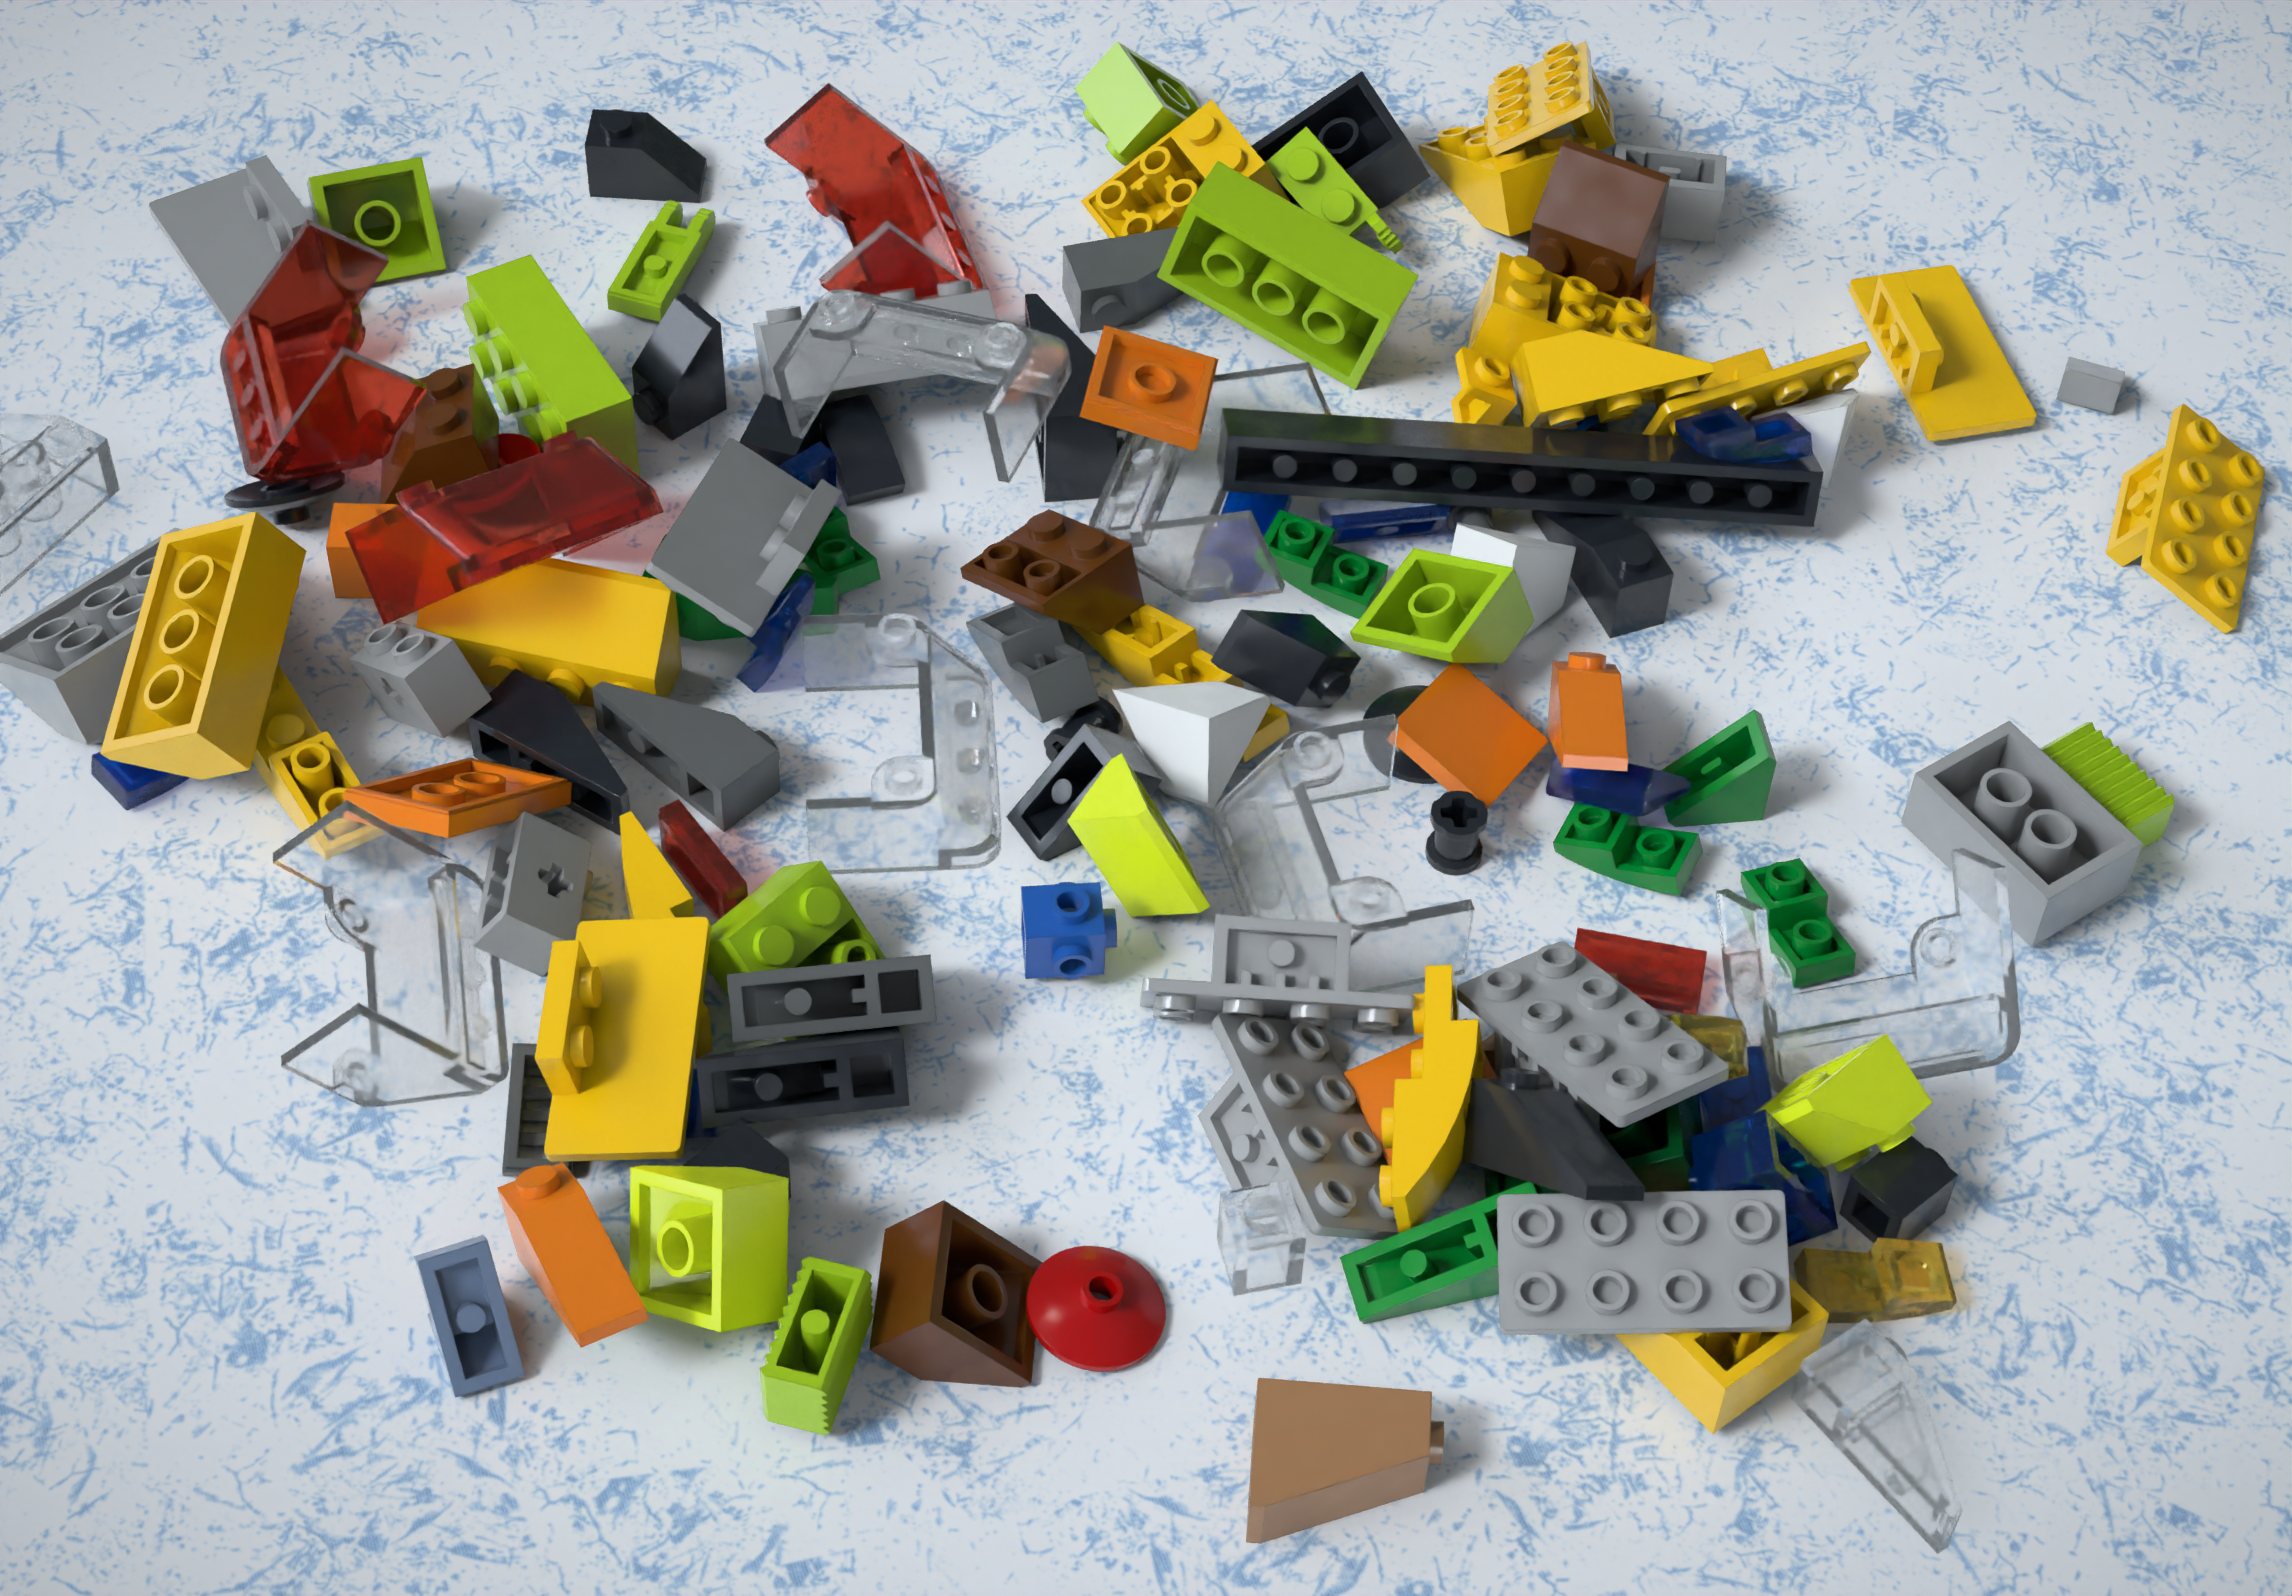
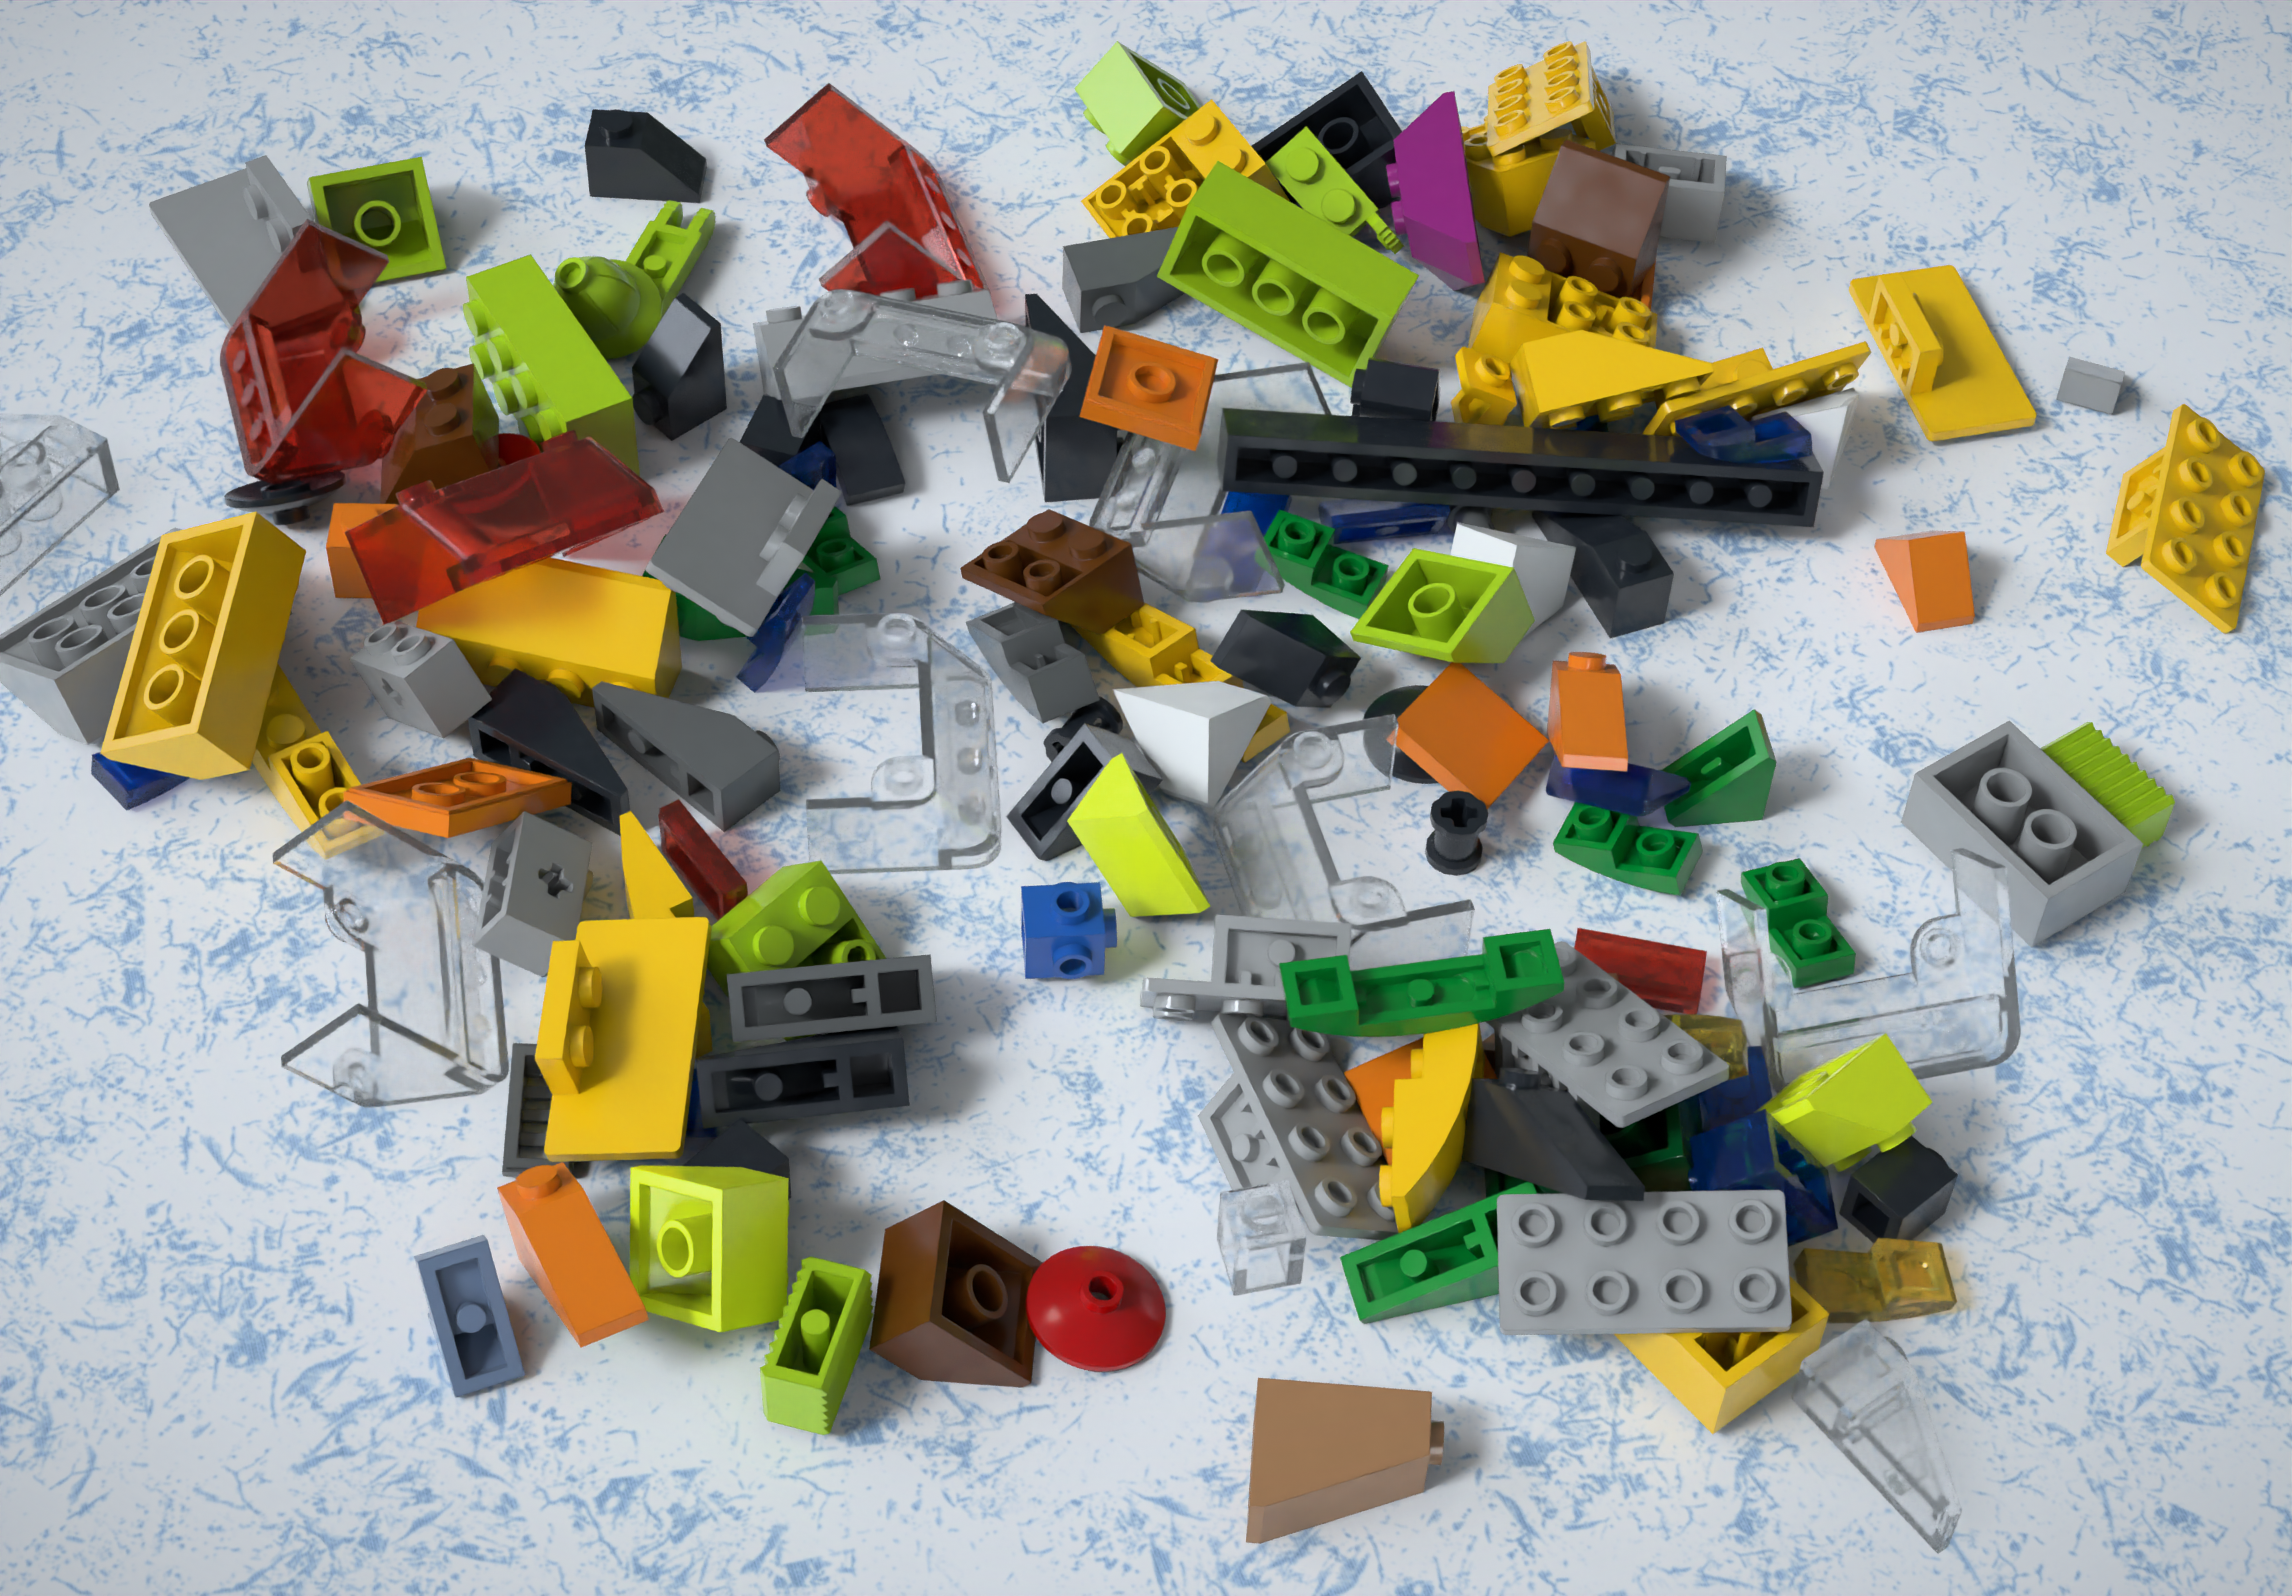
(611, 302): none -> lime hat
(1396, 391): none -> black brick
(1424, 995): none -> green slope
(1436, 195): none -> magenta wedge
(1930, 577): none -> orange slope

